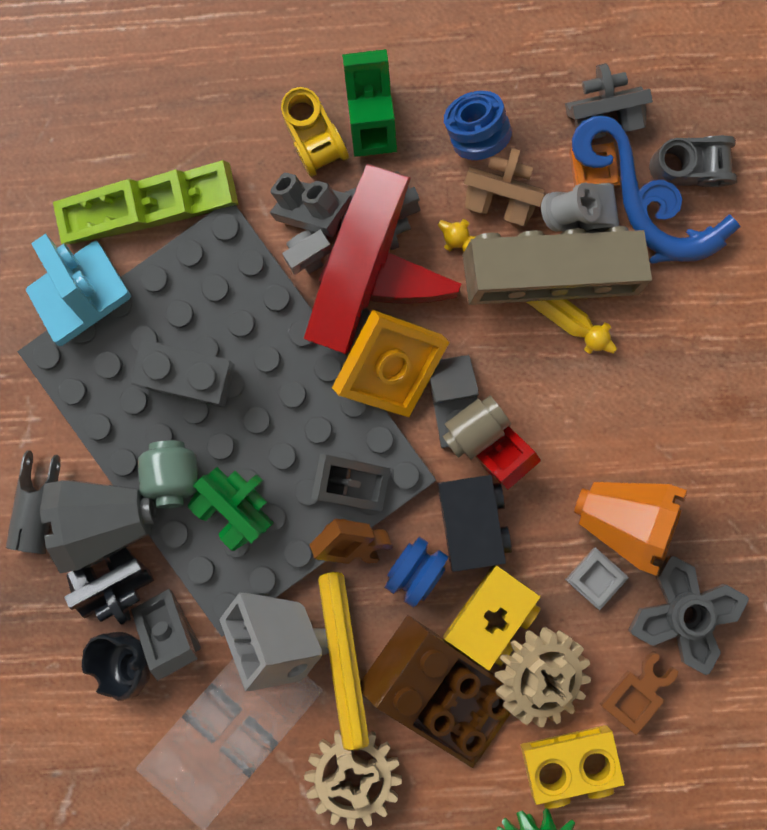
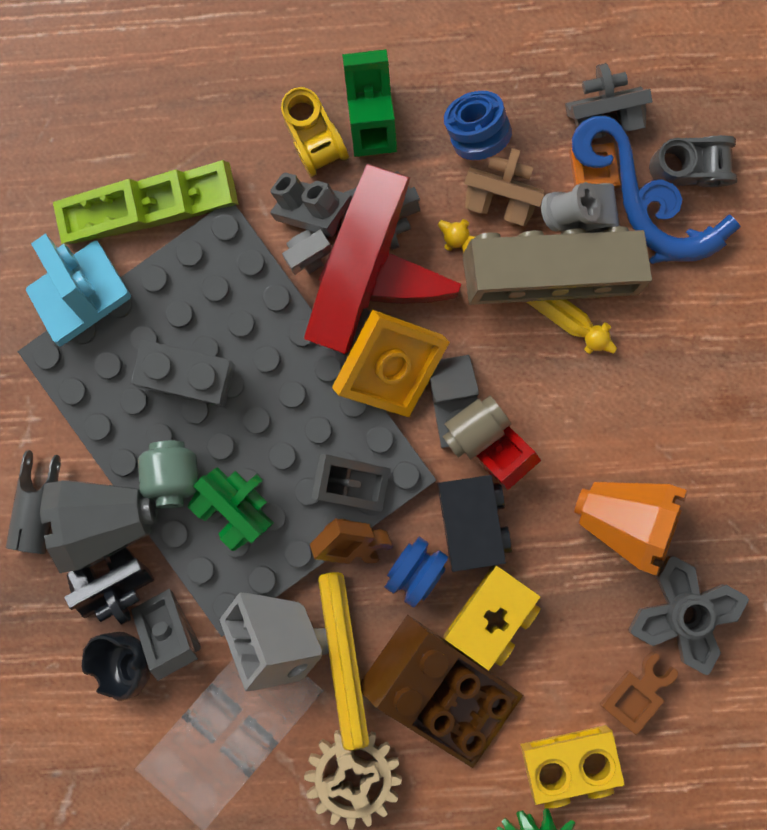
(537, 695): tan gear -> none
(596, 578): light grey tile -> none

